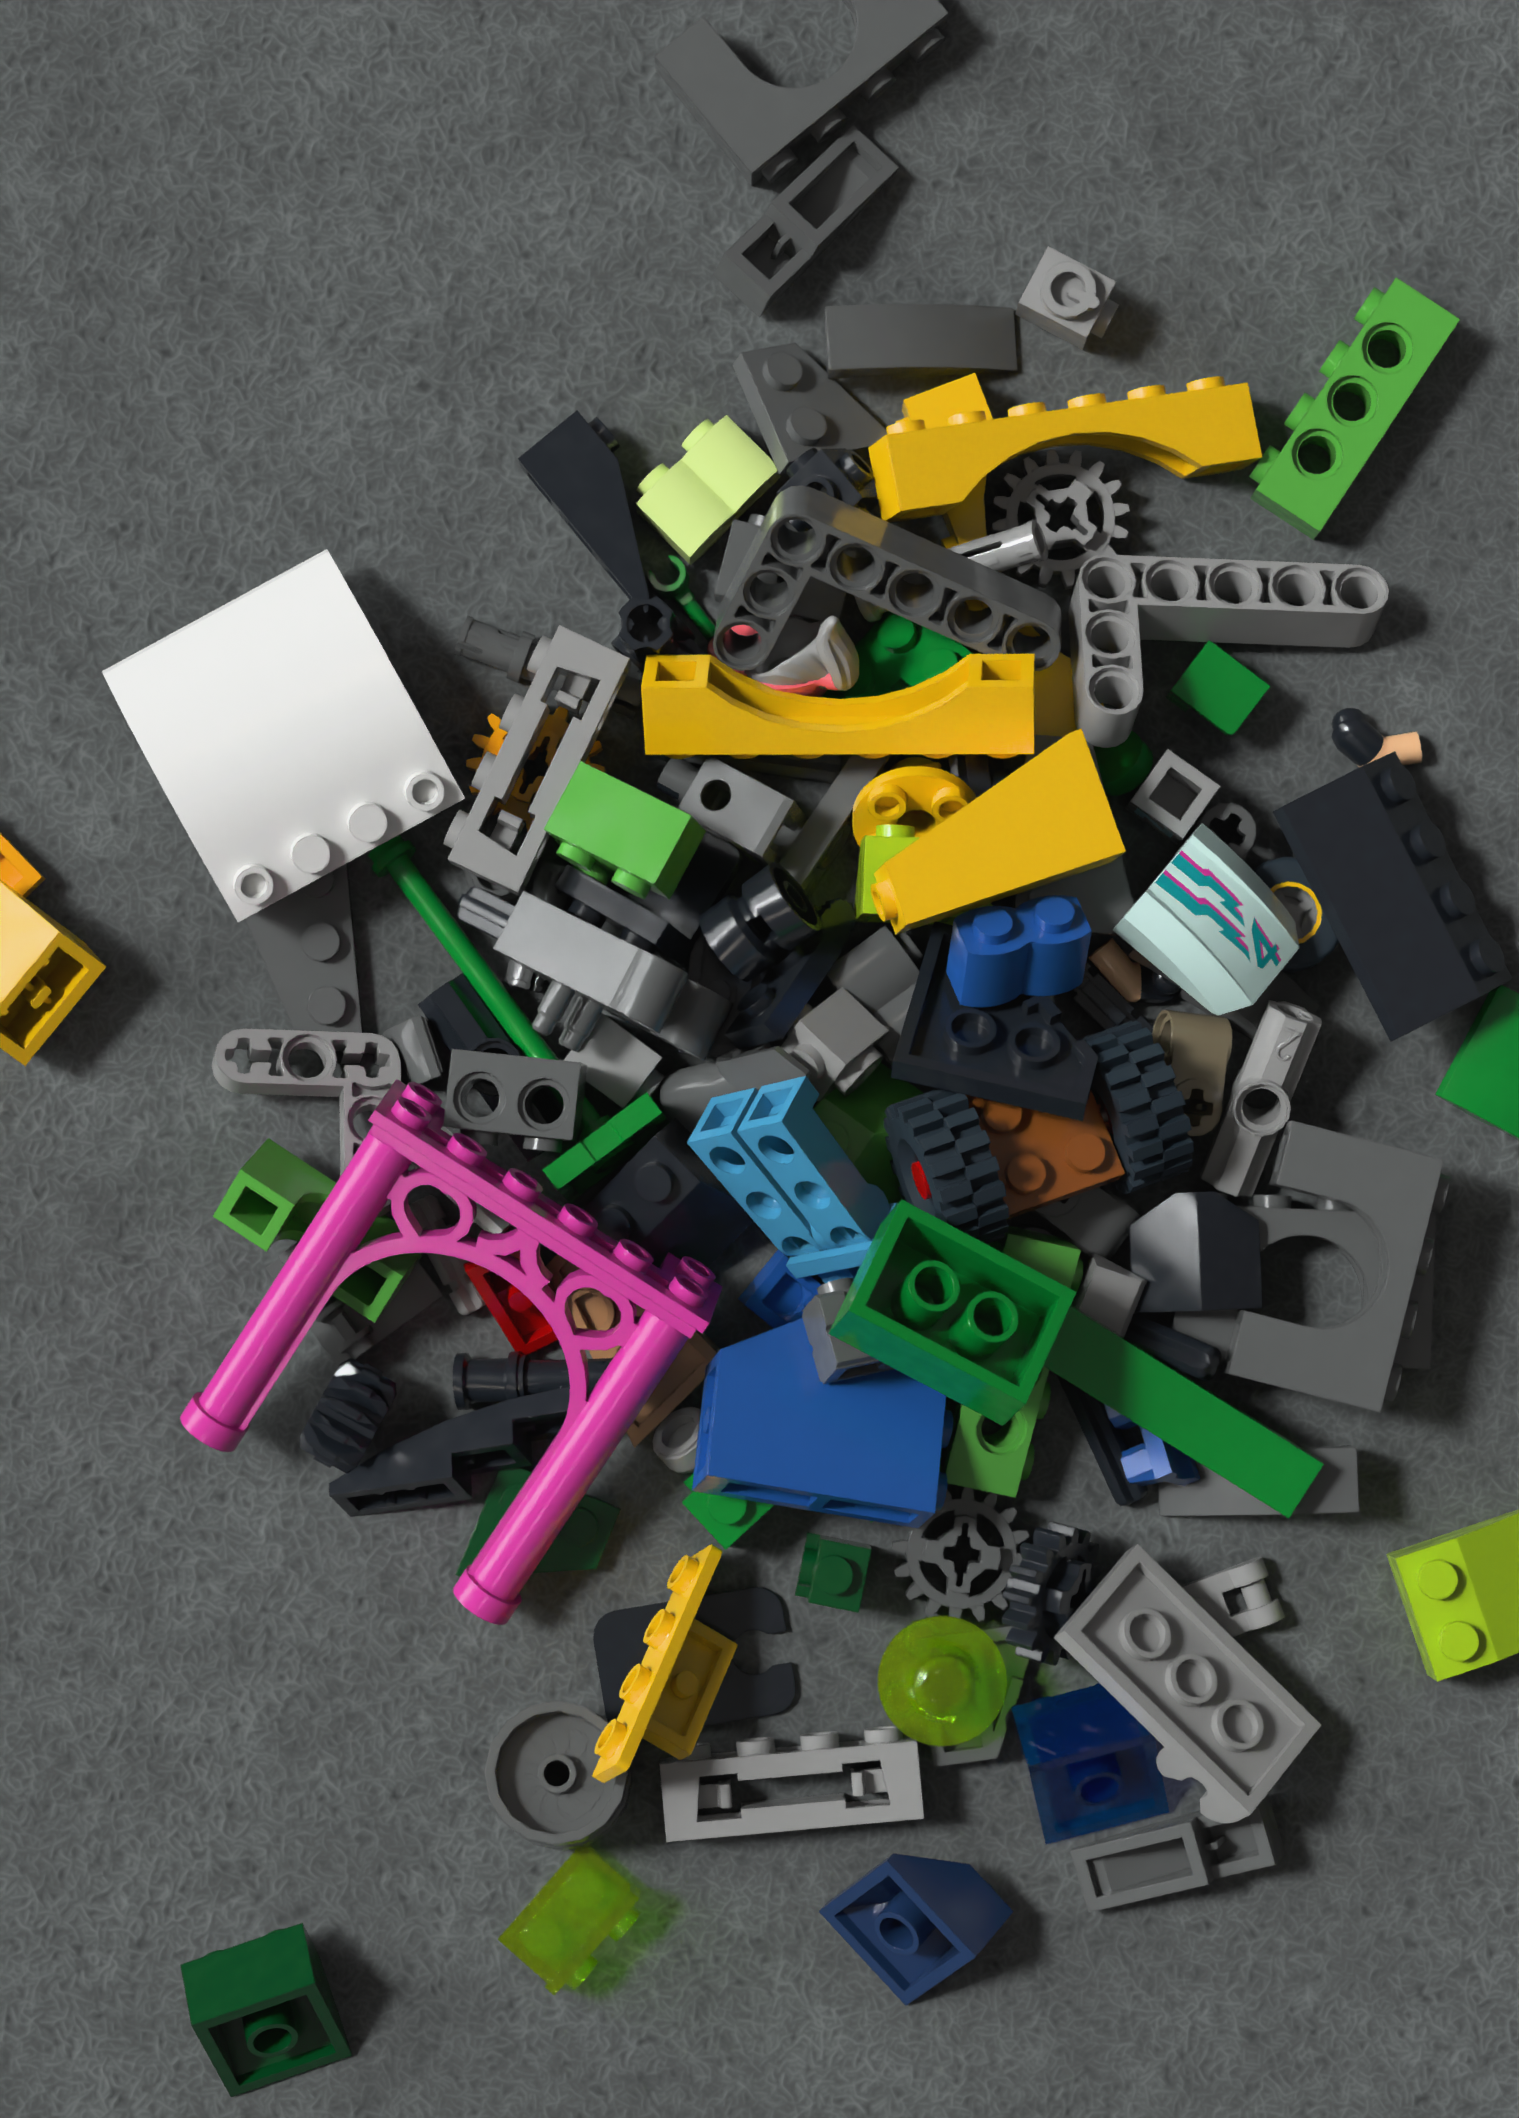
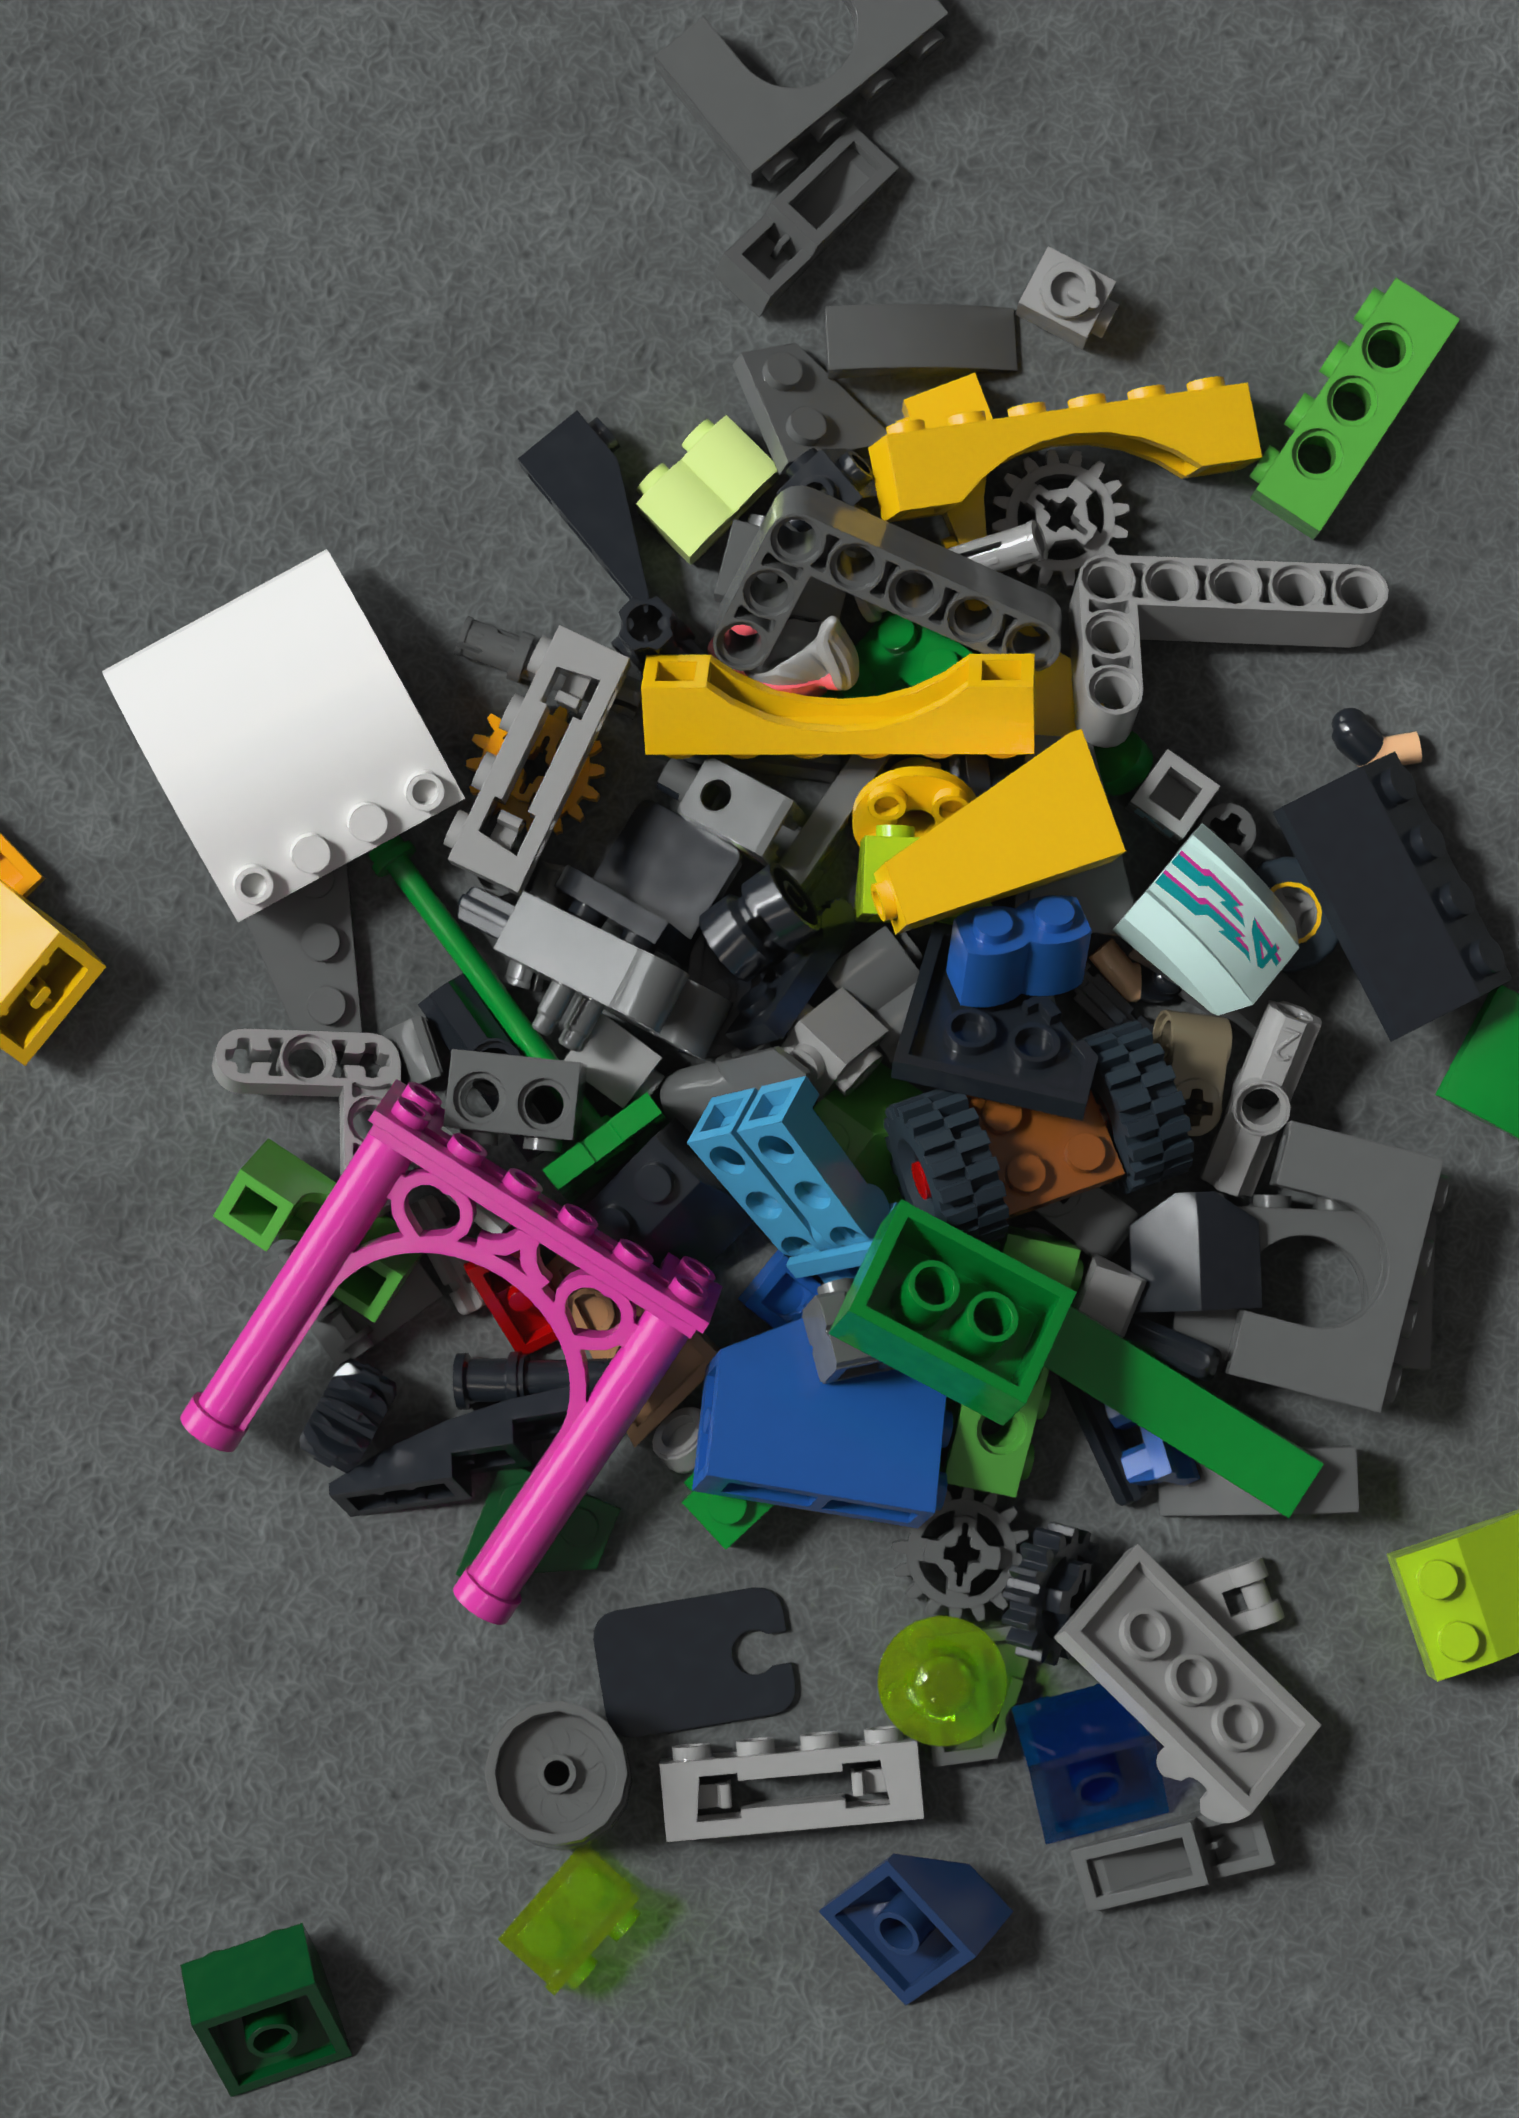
(622, 834): bright green brick -> none
(677, 1678): yellow bracket -> none
(684, 598): green hand -> none
(833, 1572): dark green brick -> none
(1218, 689): green panel -> none

